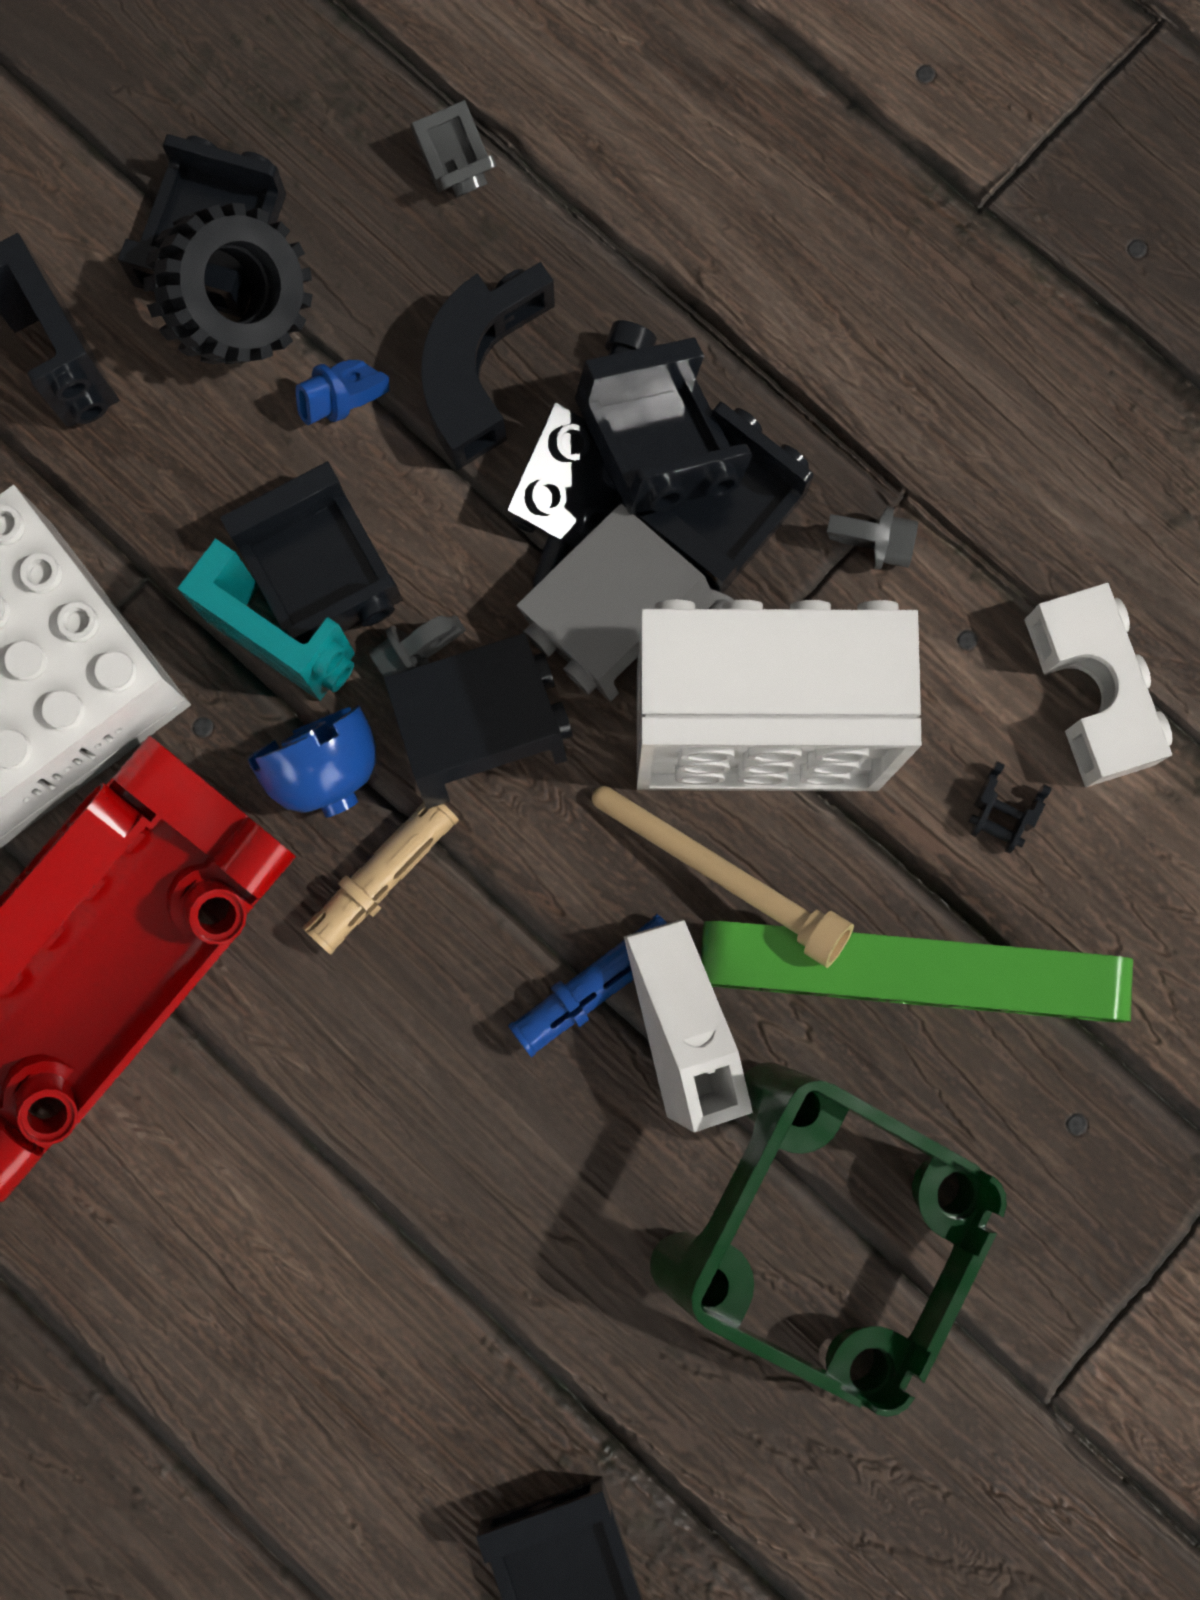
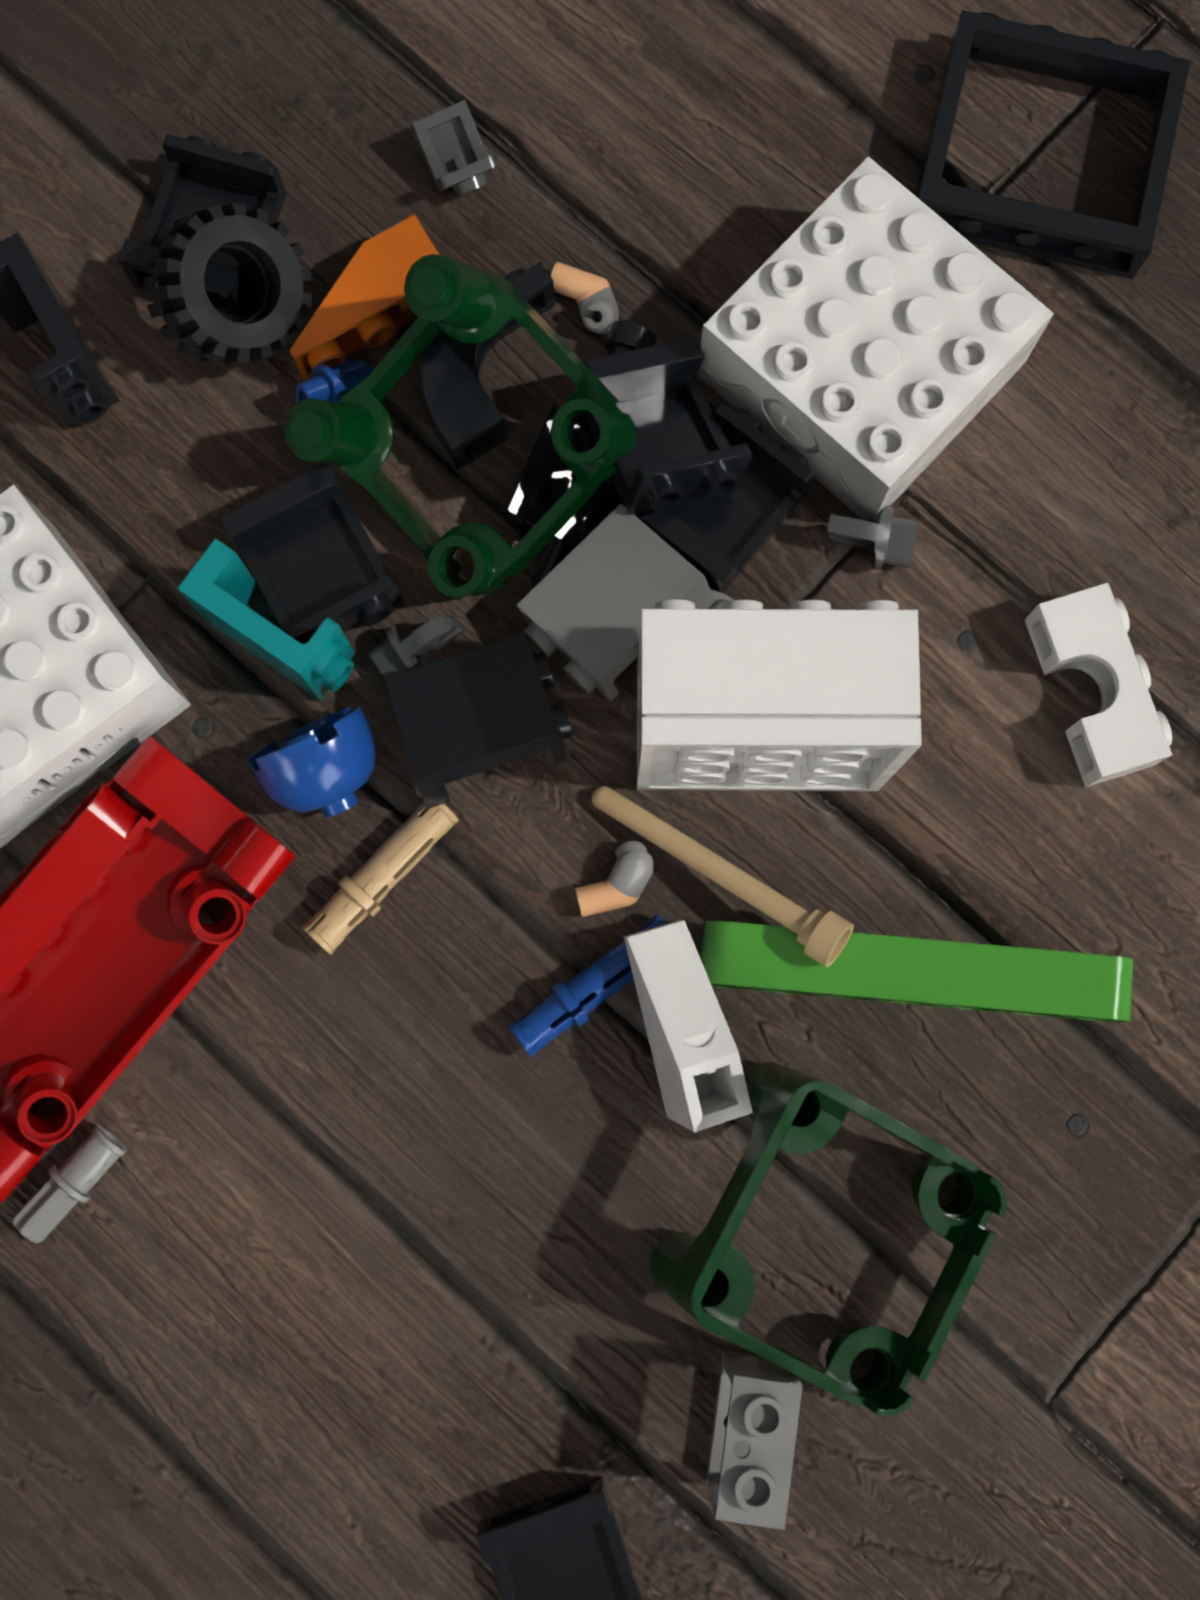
(68, 1184): none -> light grey axle
(359, 434): none -> dark green piece
(365, 301): none -> orange slope
(591, 294): none -> arm
(624, 883): none -> arm
(756, 1448): none -> light grey window
(870, 339): none -> white piece
(988, 799): black piece -> none
(1039, 228): none -> black window

